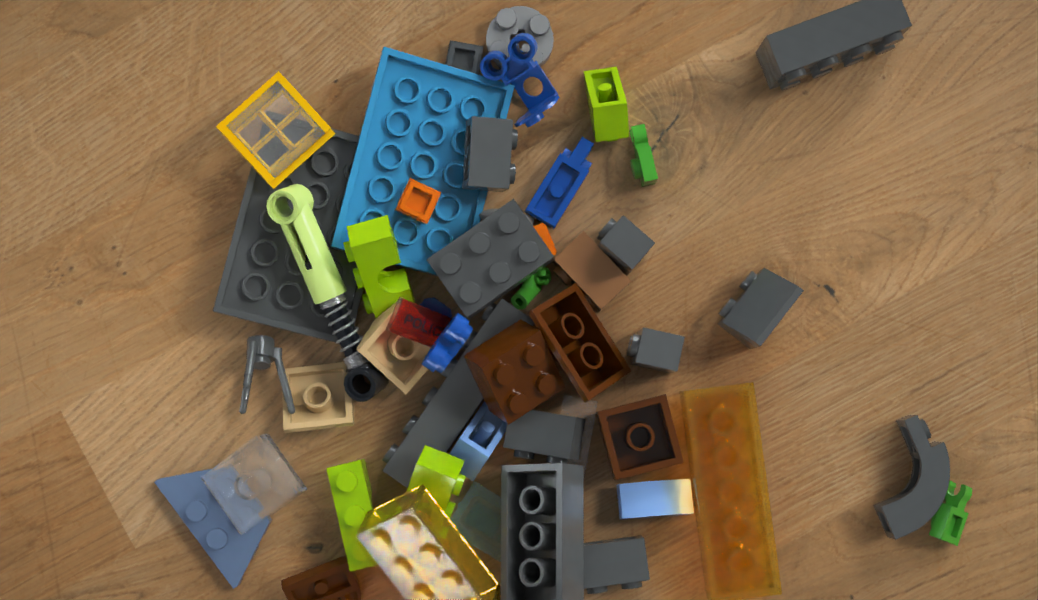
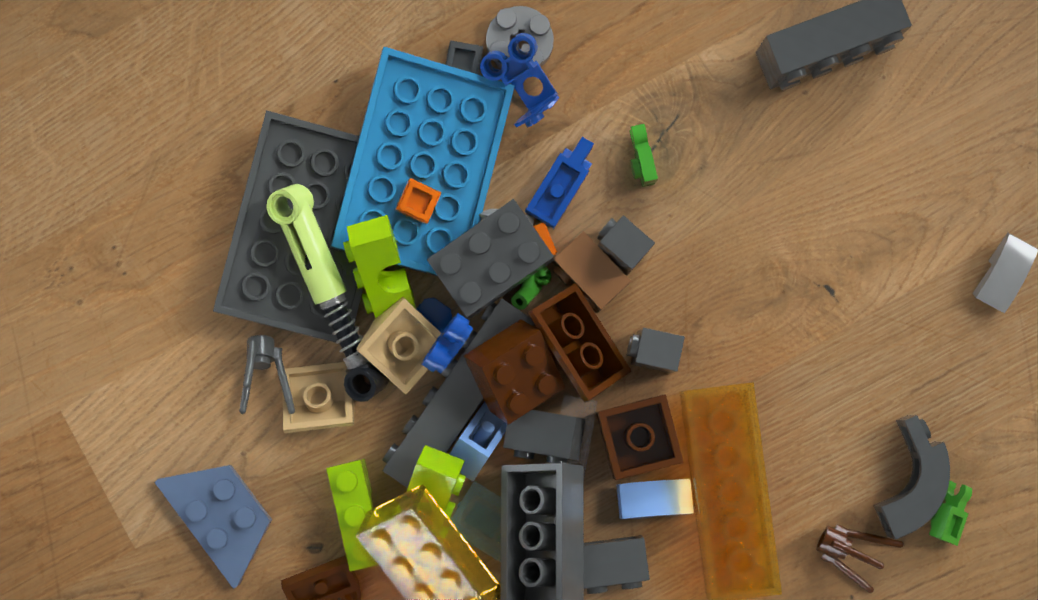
(253, 483): clear slope -> none
(275, 130): clear piece -> none
(417, 322): clear red tile -> none
(489, 154): dark grey brick -> none
(606, 104): lime slope -> none
(758, 307): dark grey slope -> none
(835, 544): none -> reddish brown plant
(1007, 272): none -> light grey slope

